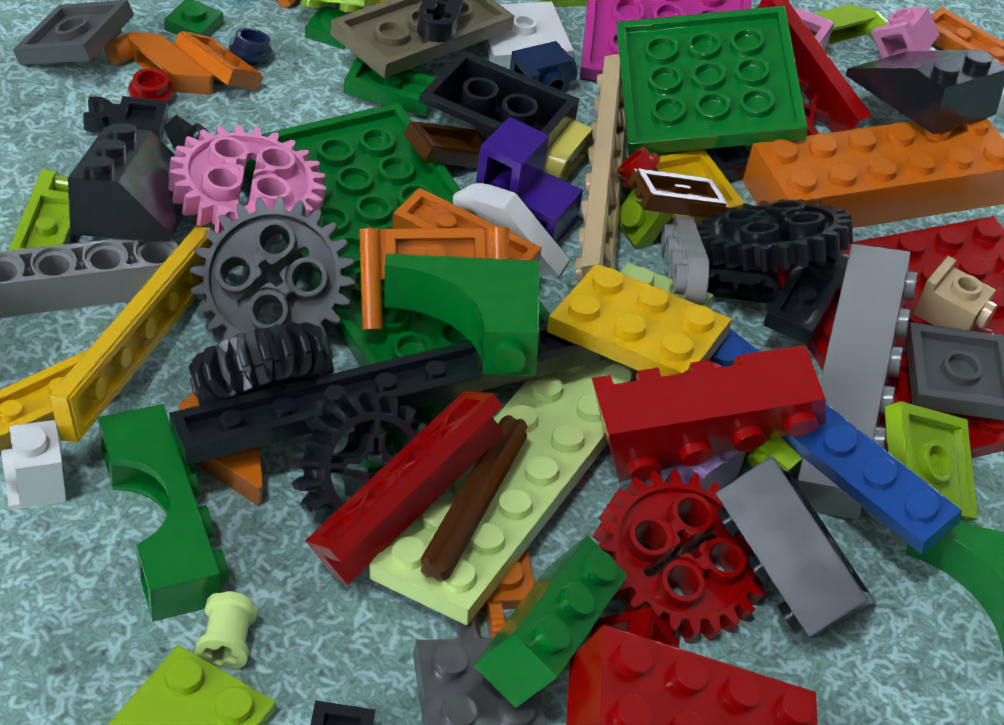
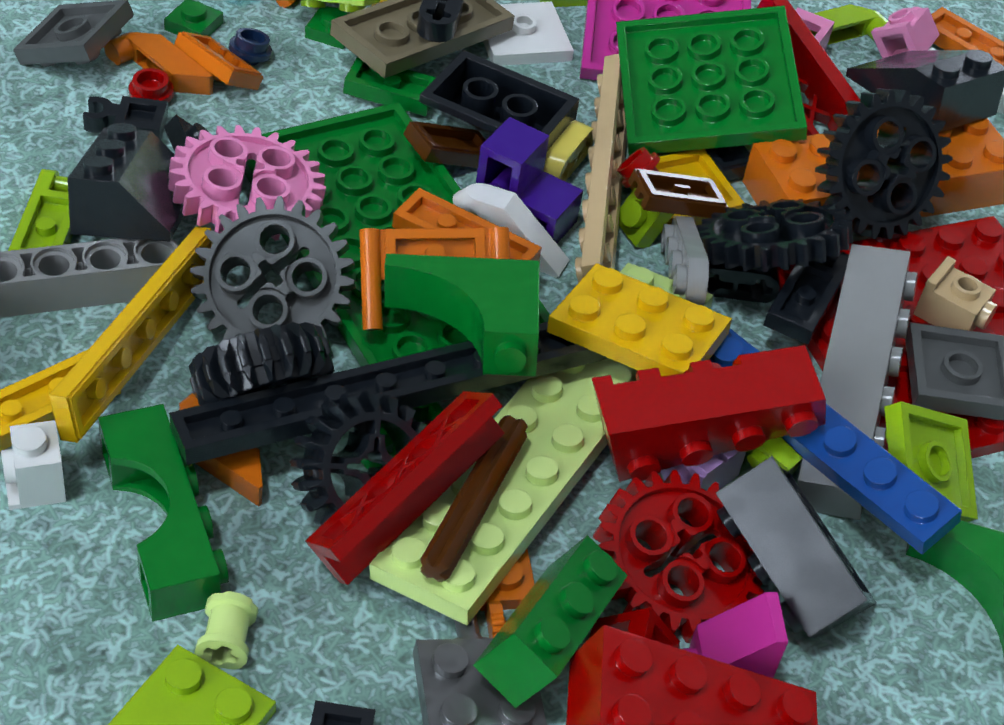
(545, 64): dark blue brick -> none
(745, 636): none -> dark pink slope
(884, 162): none -> black gear

